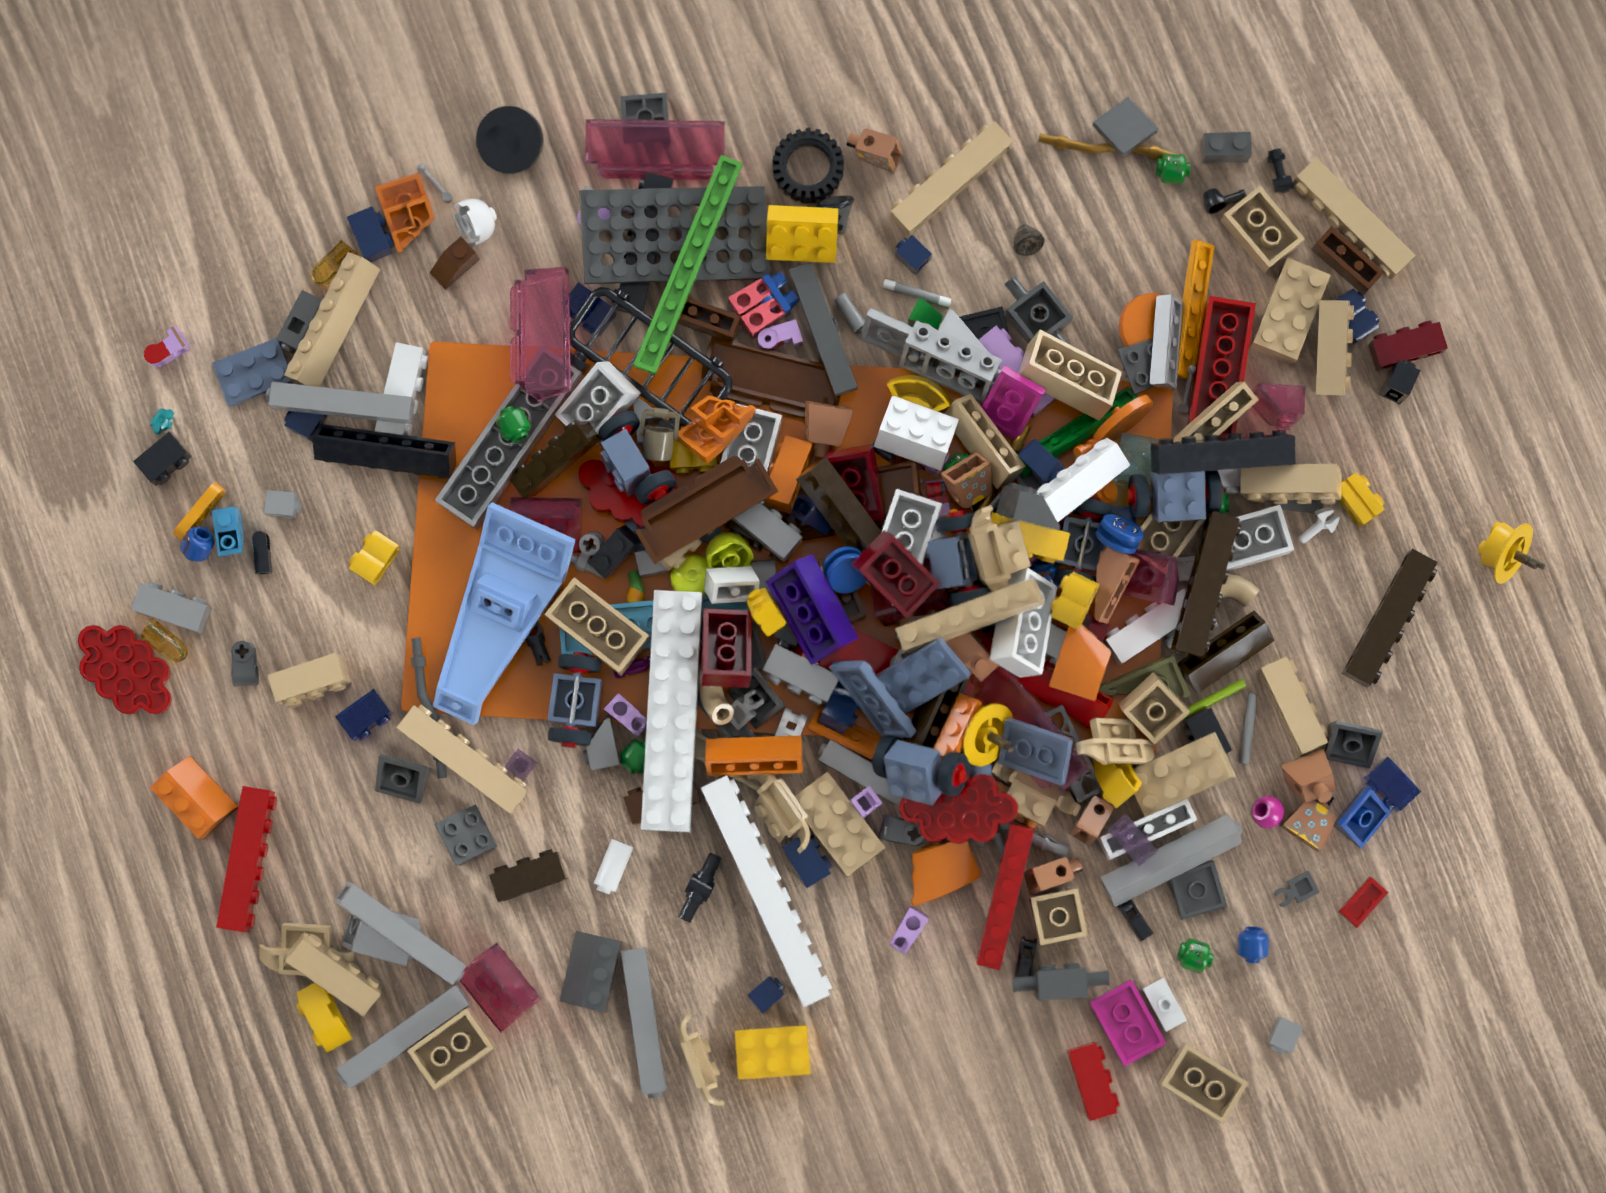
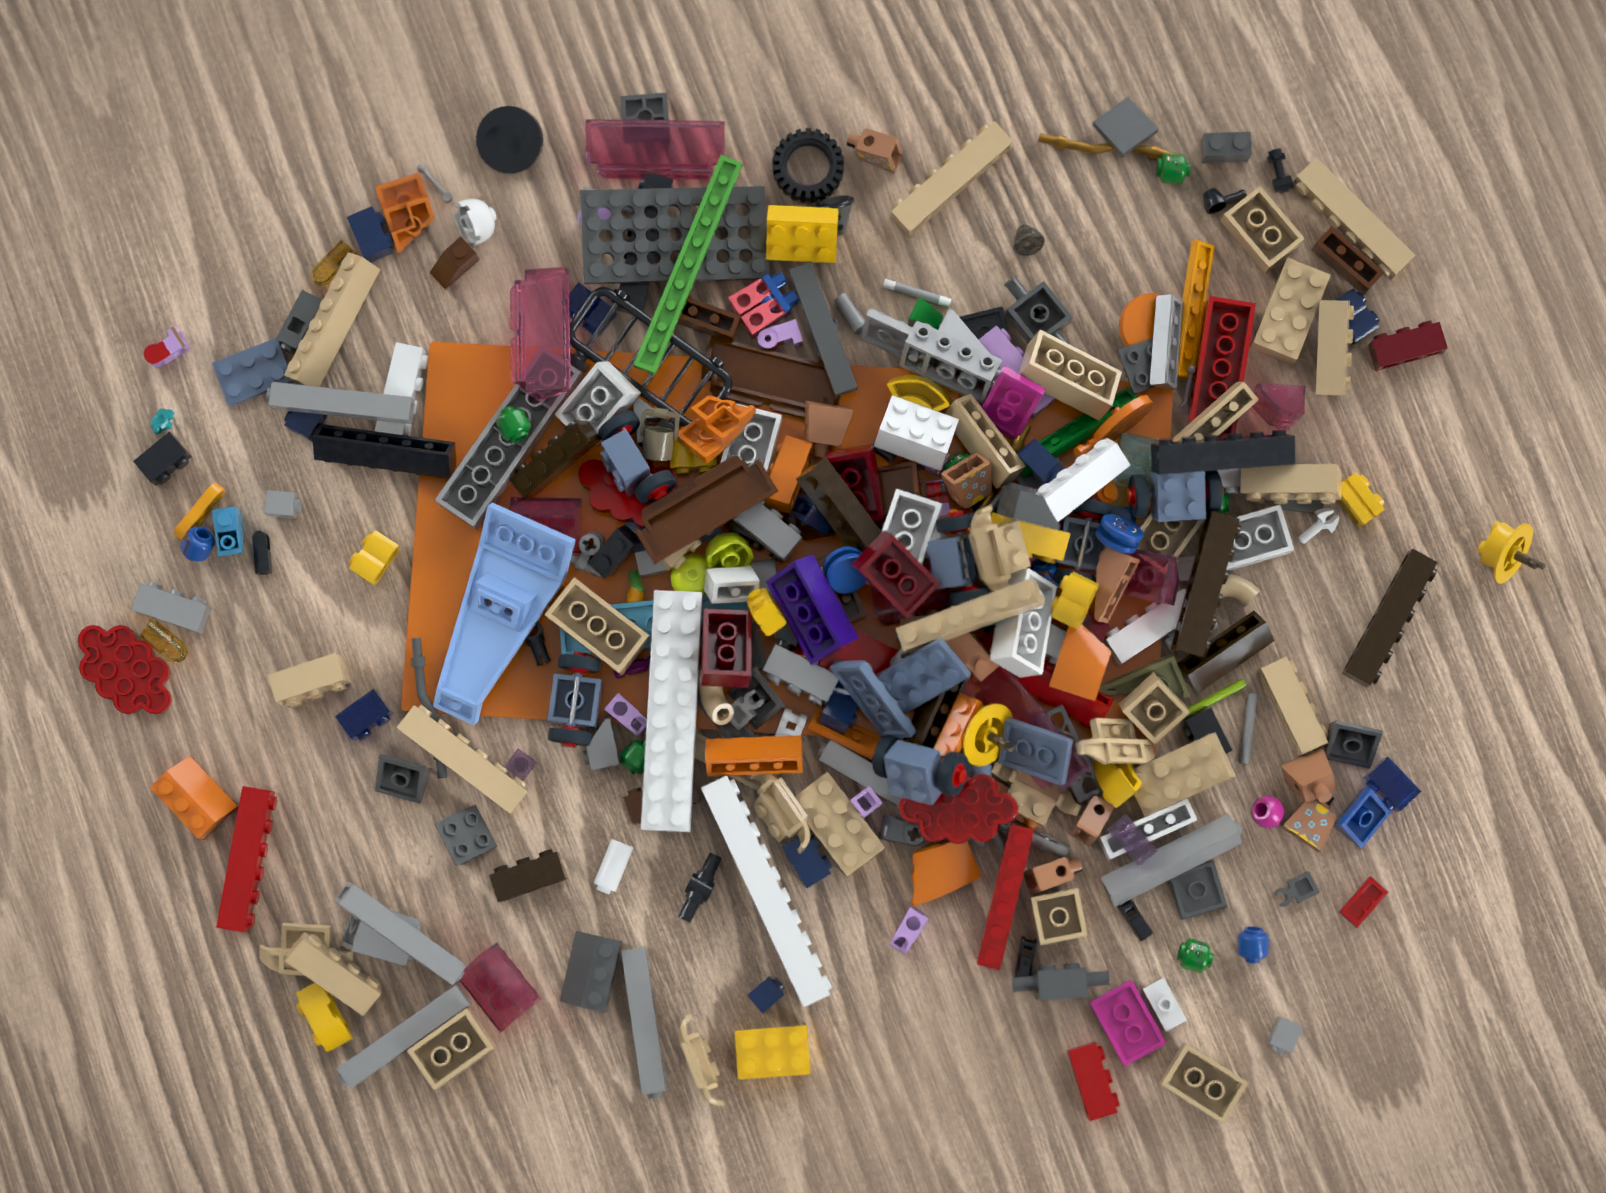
(245, 669): dark grey piece -> none
(912, 254): dark blue brick -> none
(1400, 381): black brick -> none

